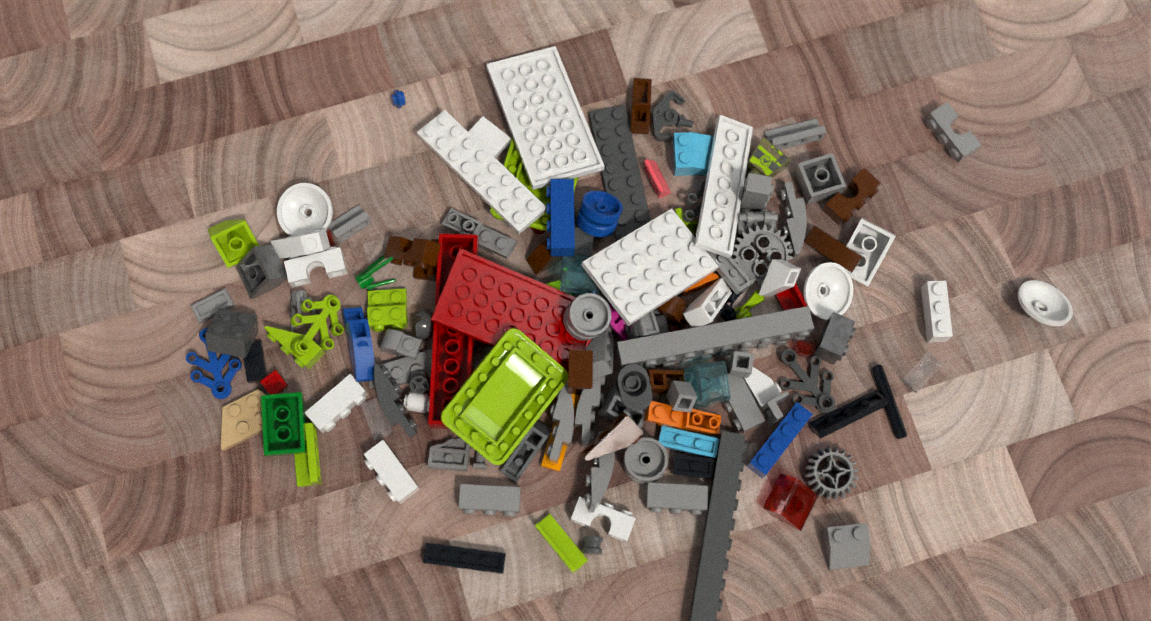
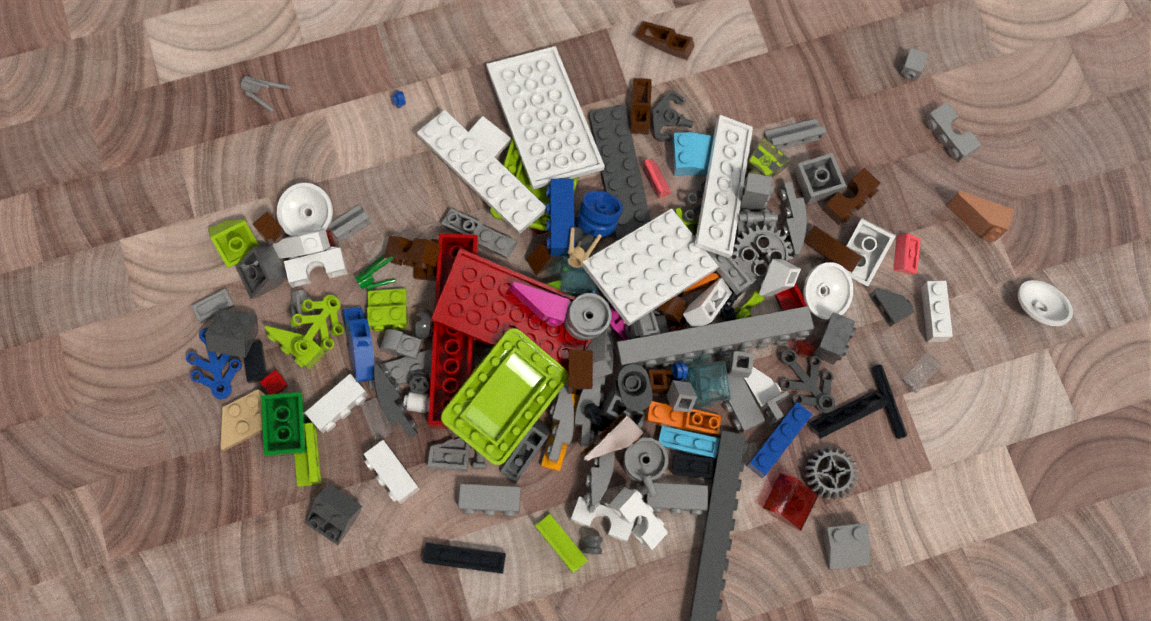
(253, 85): none -> light grey plant
(269, 229): none -> reddish brown slope
(333, 514): none -> dark grey slope
(543, 304): none -> dark pink slope
(577, 254): none -> tan plant
(592, 412): none -> black piece
(647, 488): none -> light grey piece
(649, 528): none -> white arch
(665, 40): none -> reddish brown slope
(679, 370): none -> blue plate
(891, 306): none -> dark grey slope
(907, 254): none -> coral slope
(913, 64): none -> light grey brick
(981, 215): none -> nougat slope

